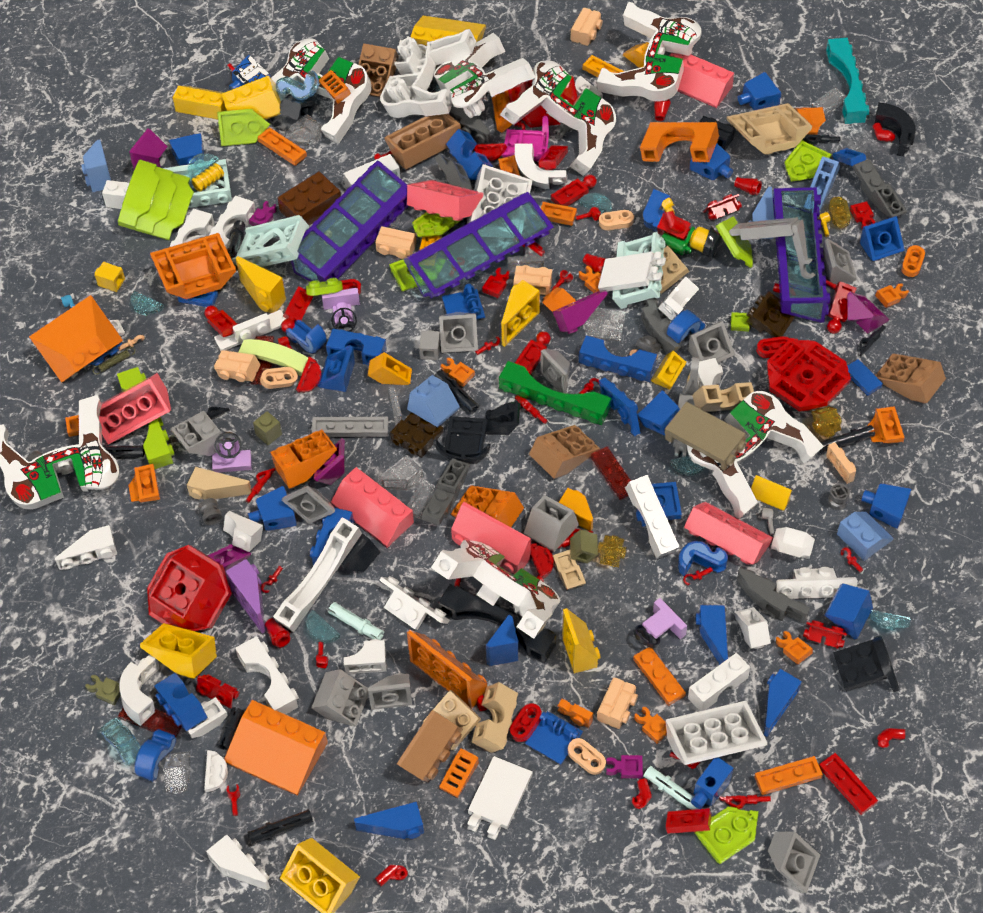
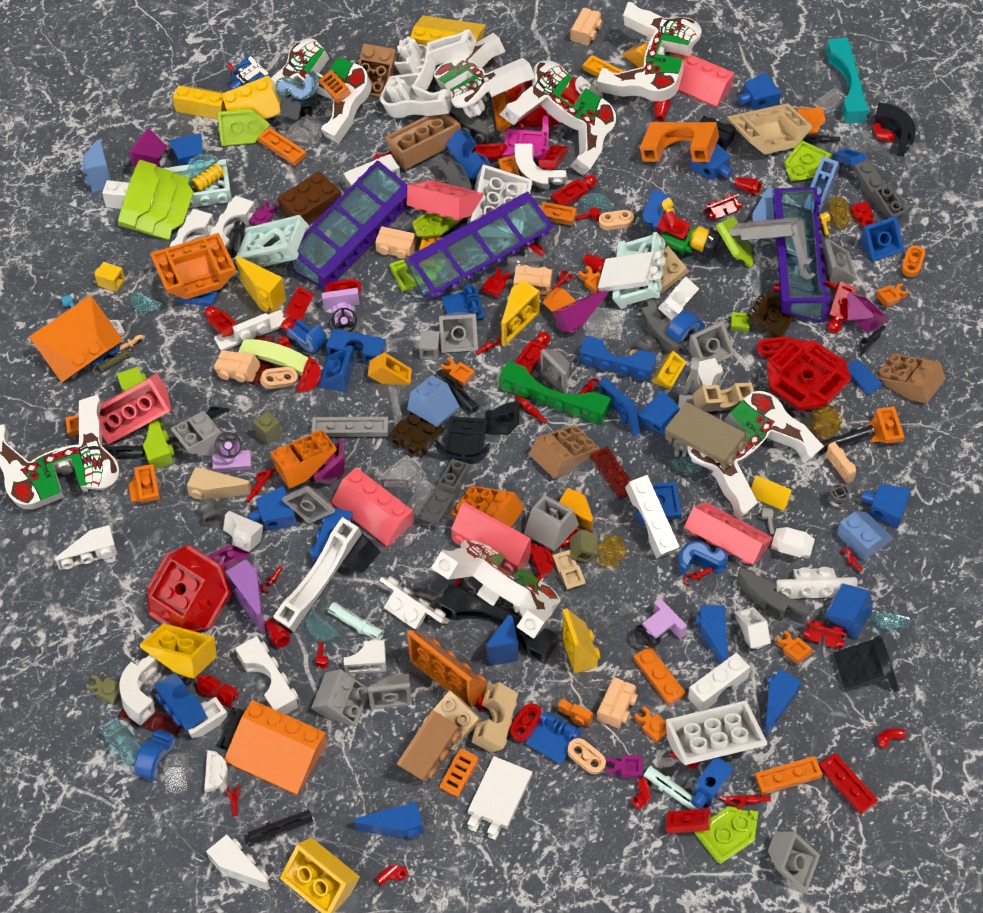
(318, 288): lime plate -> none

